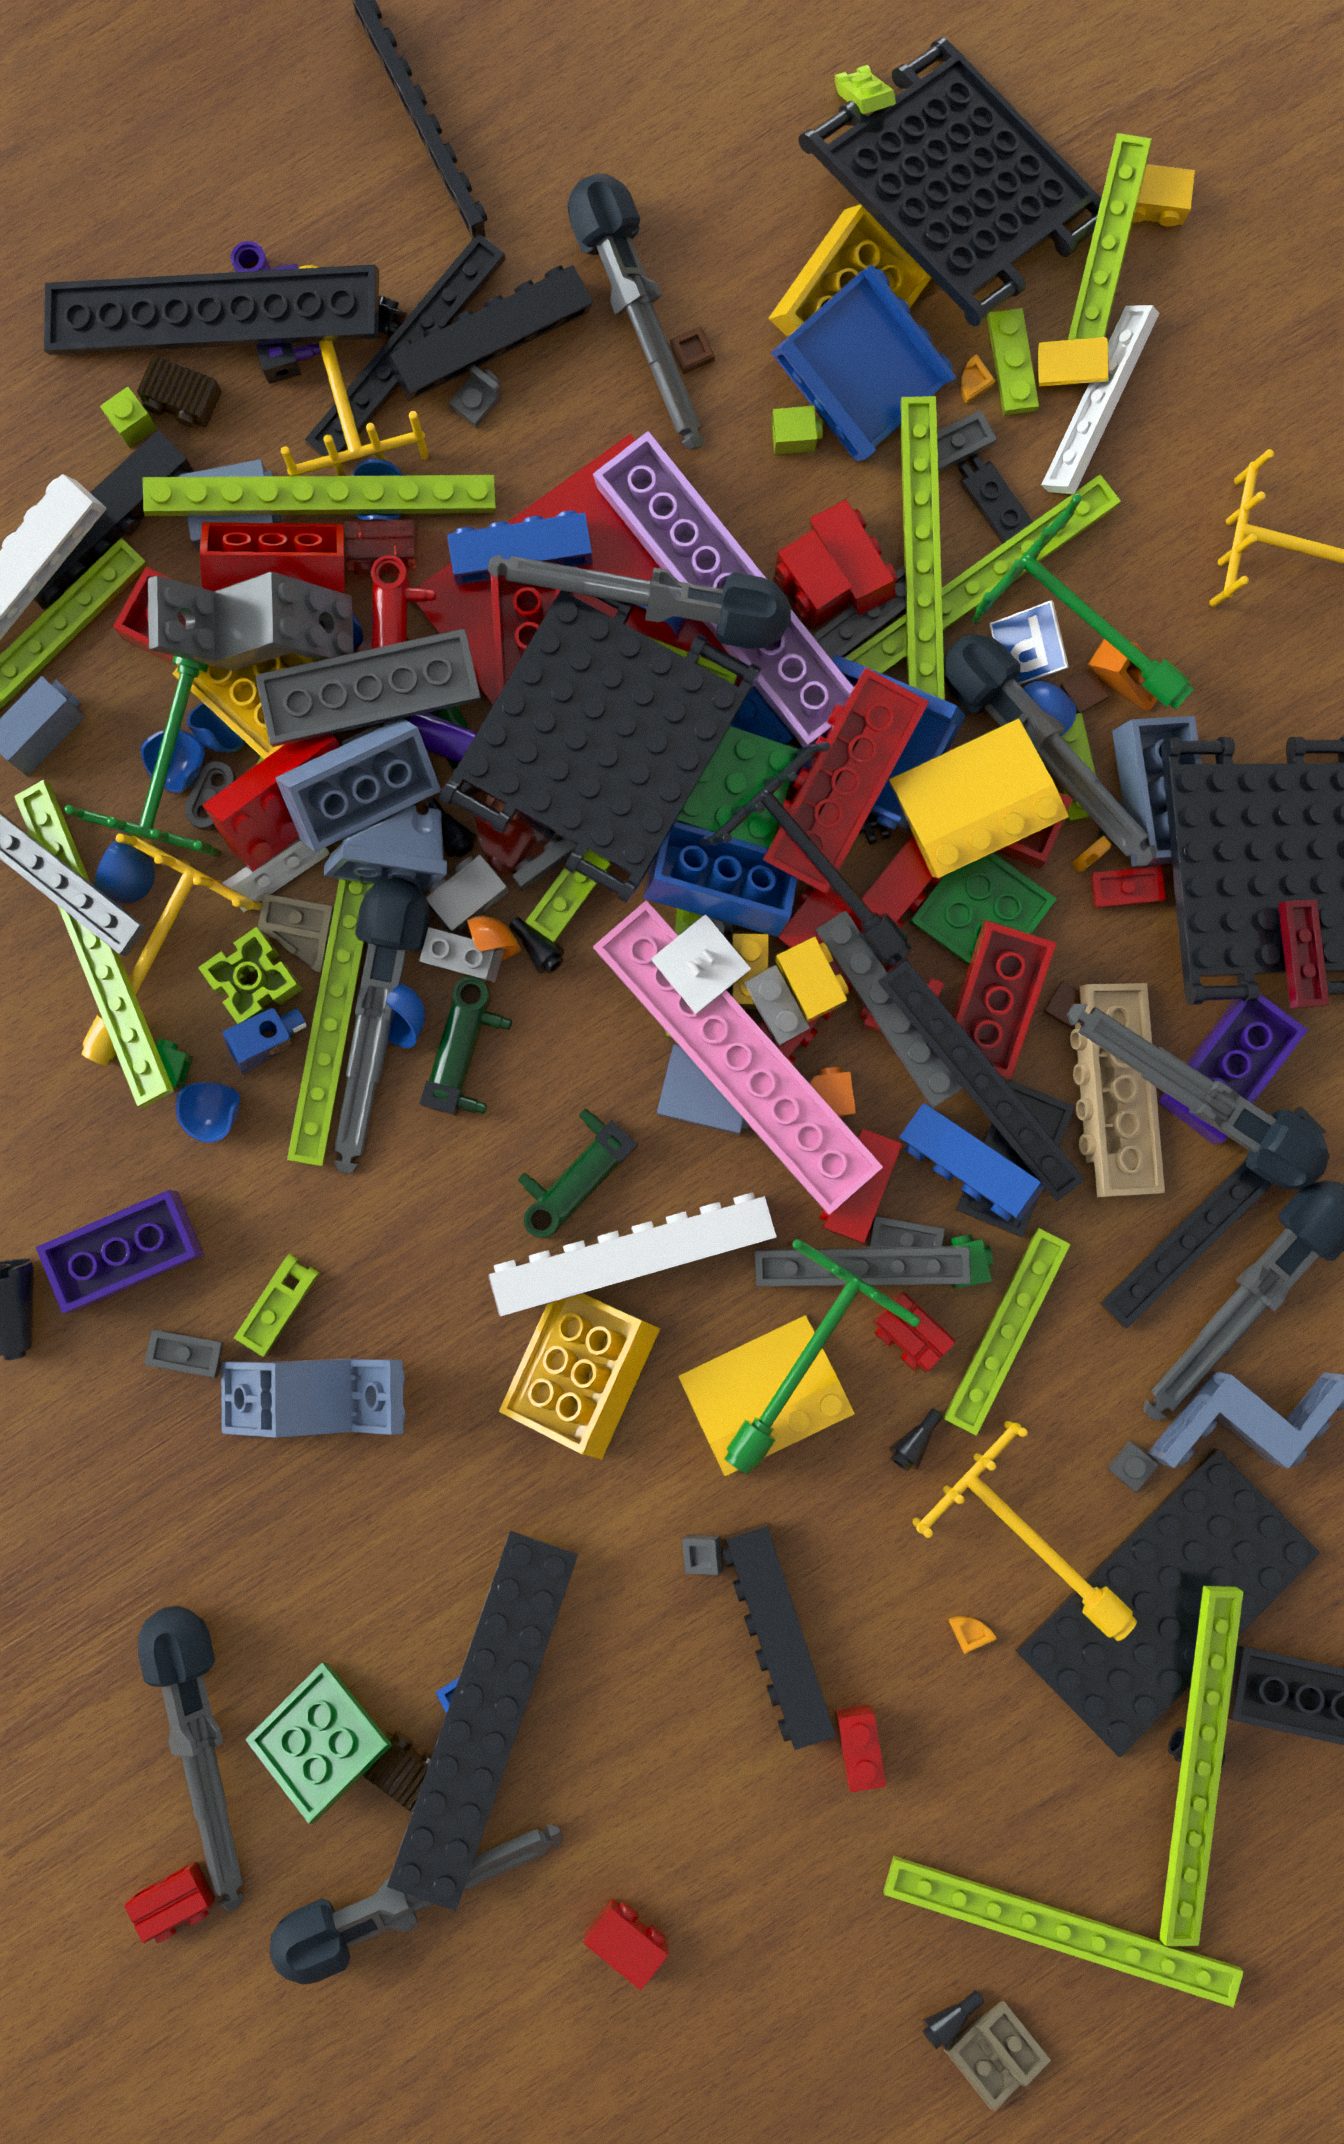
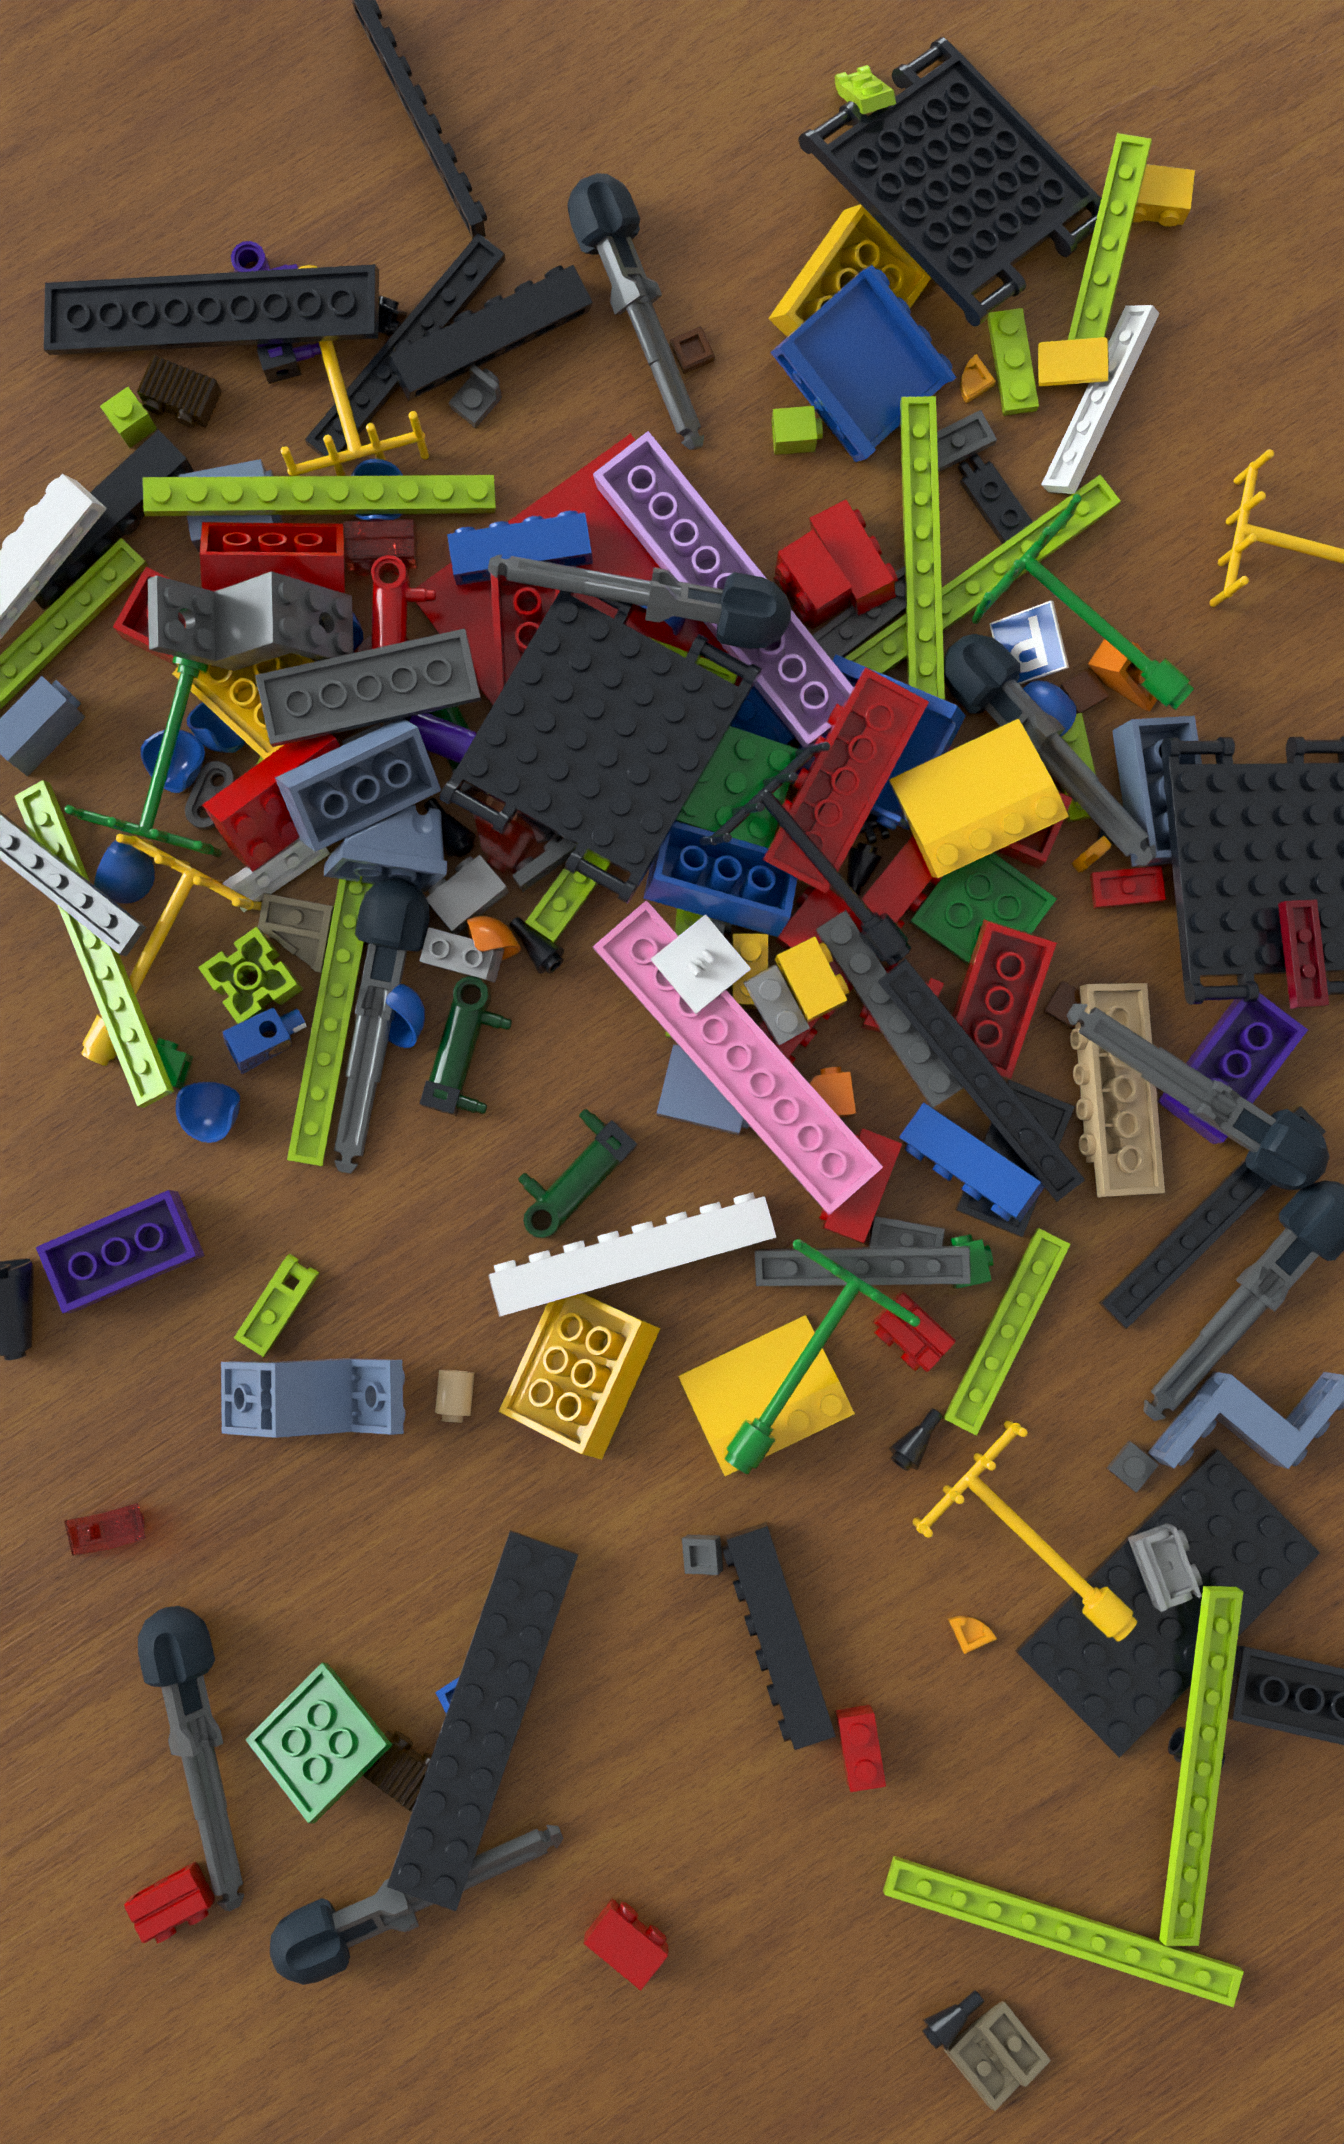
(105, 1529): none -> clear red slope
(184, 1353): dark grey plate -> none
(454, 1395): none -> tan brick
(861, 865): none -> black cone
(1166, 1566): none -> light grey hinge

